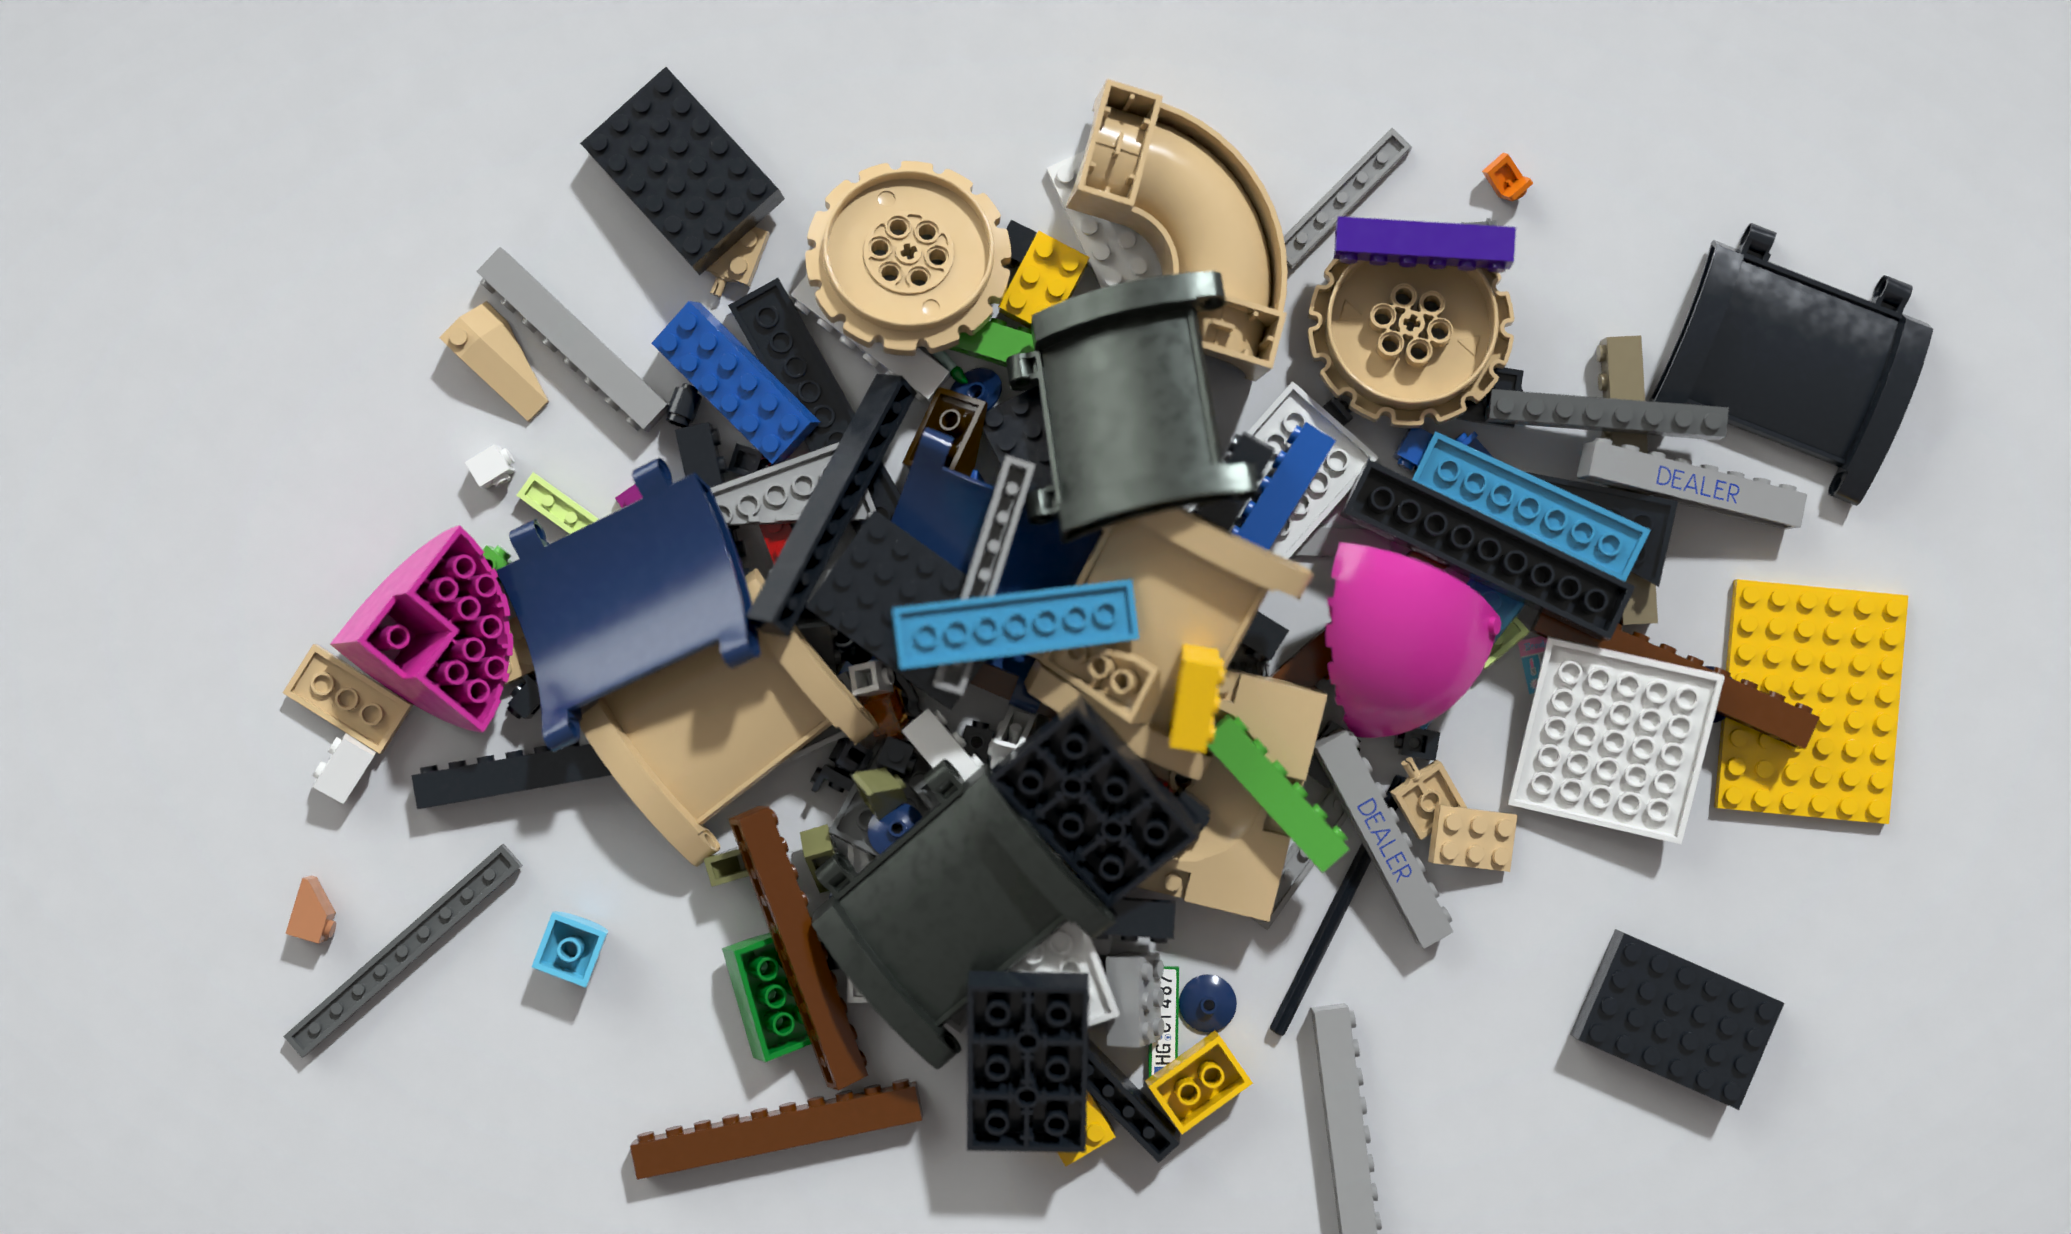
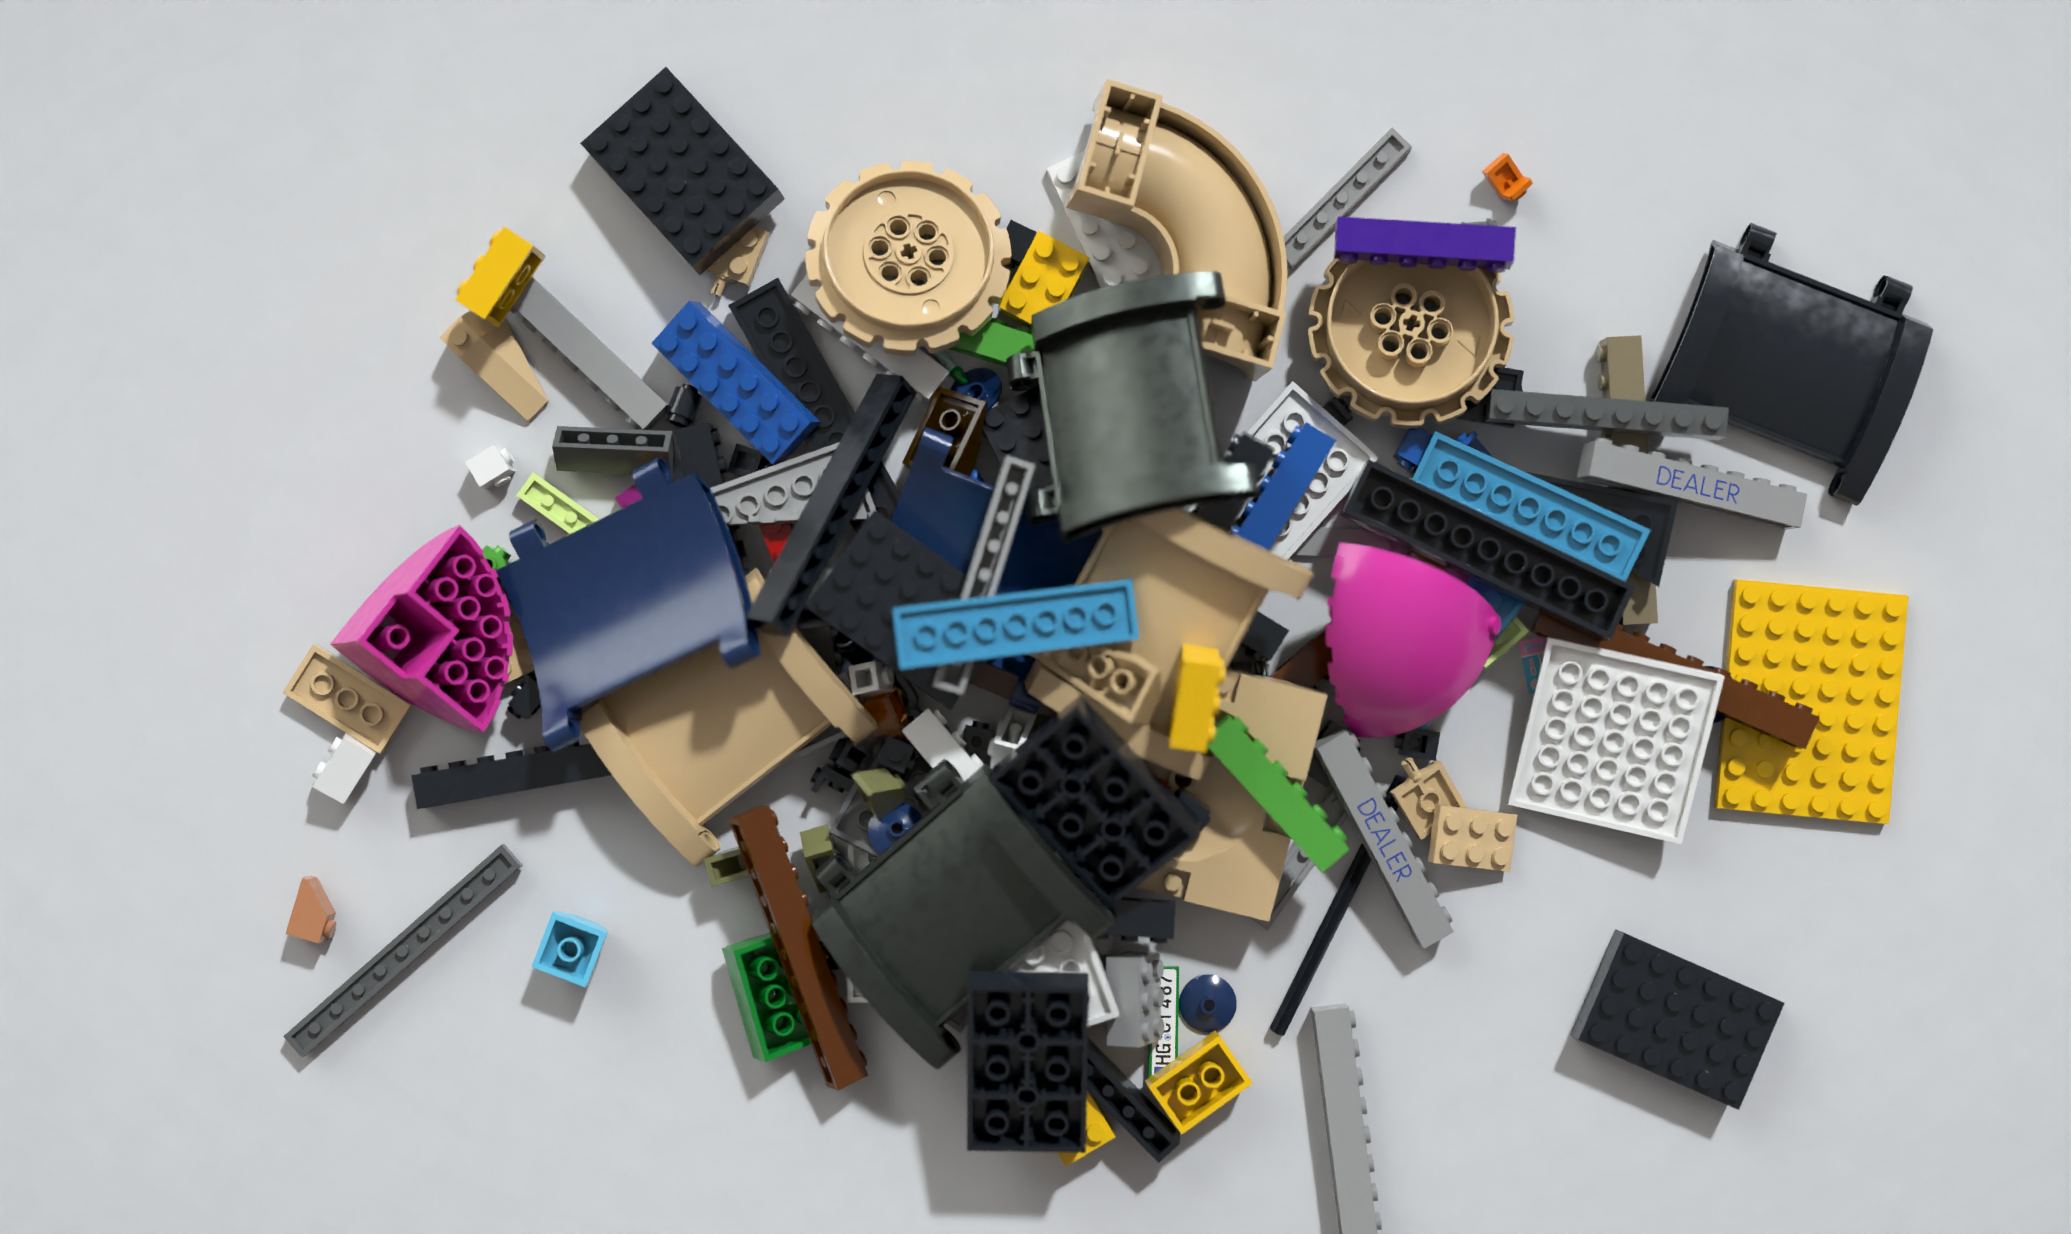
(499, 276): none -> yellow brick
(610, 449): none -> dark grey brick
(777, 1129): reddish brown brick -> none

